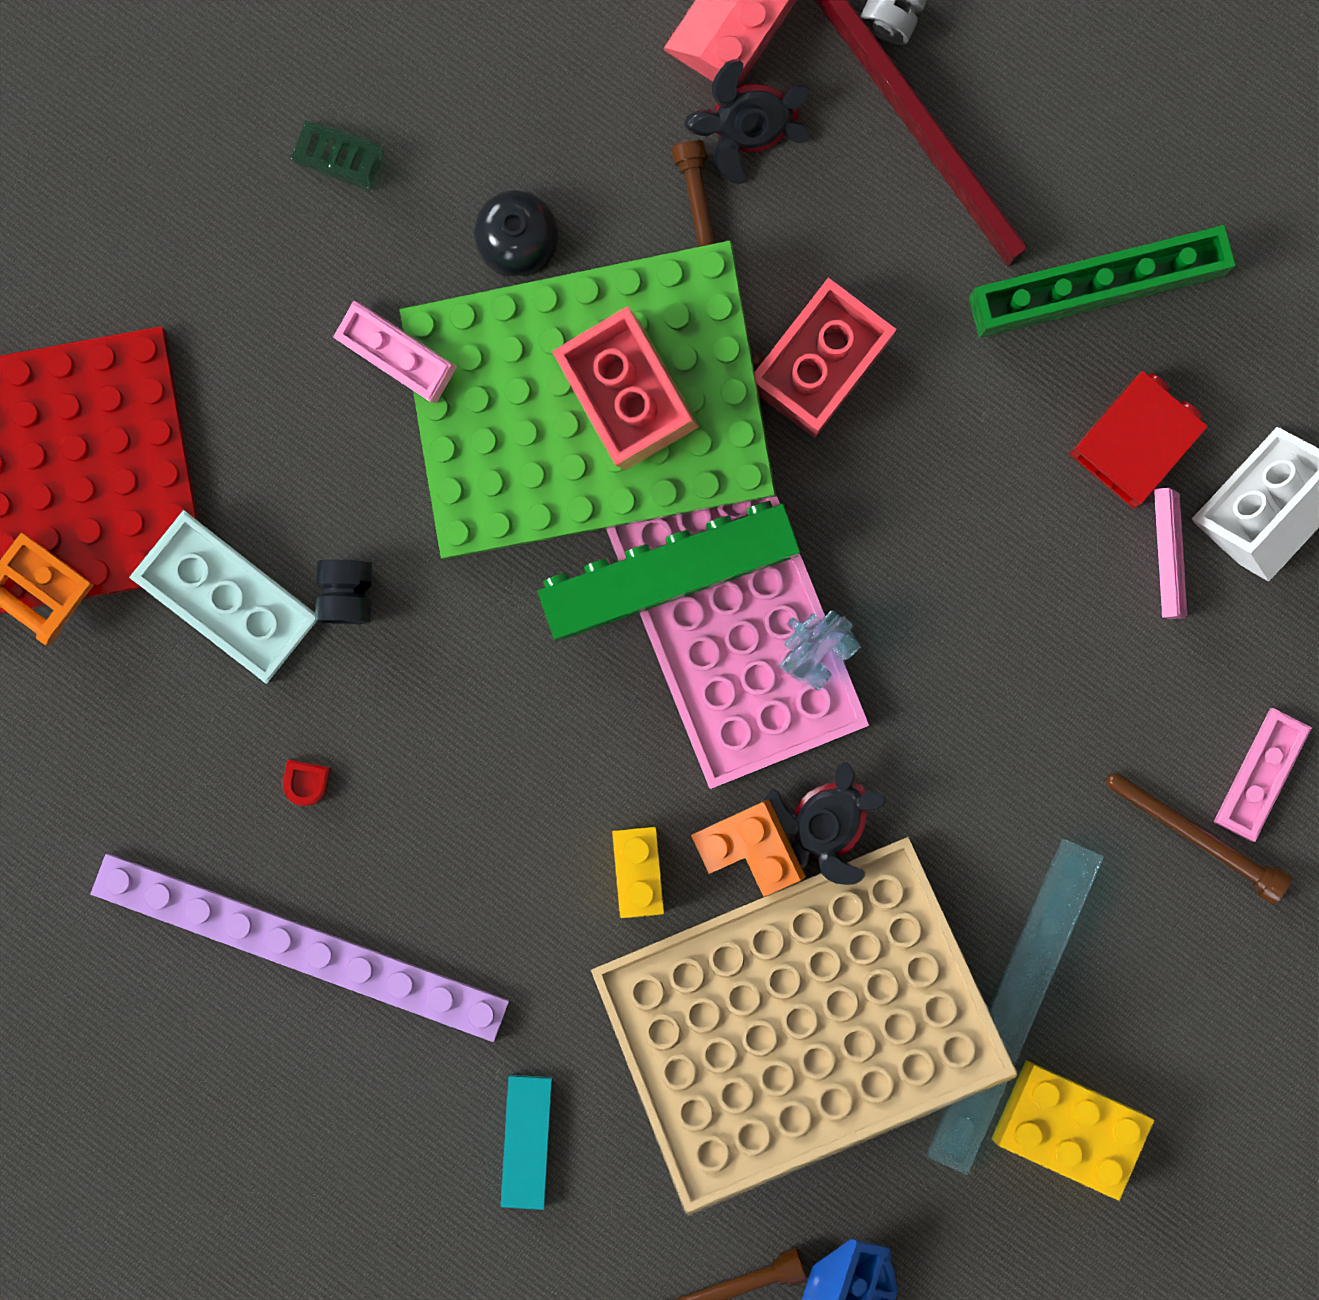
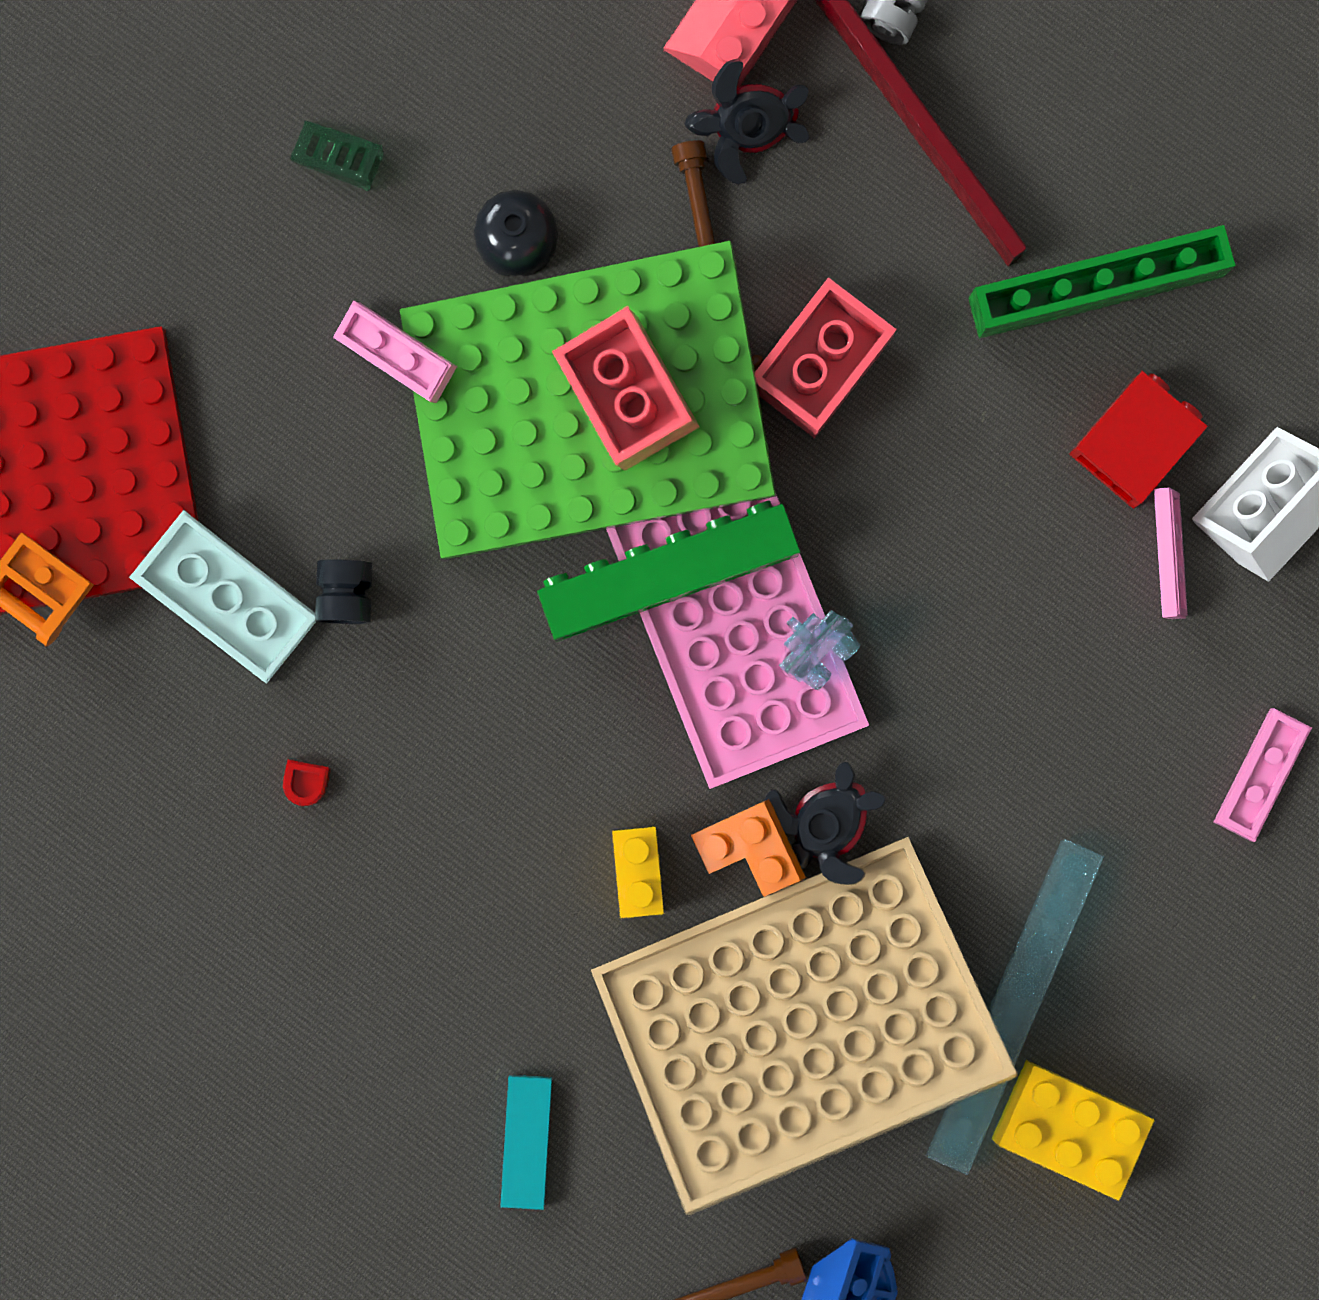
(300, 947): lavender plate -> none
(1269, 881): reddish brown piece -> none

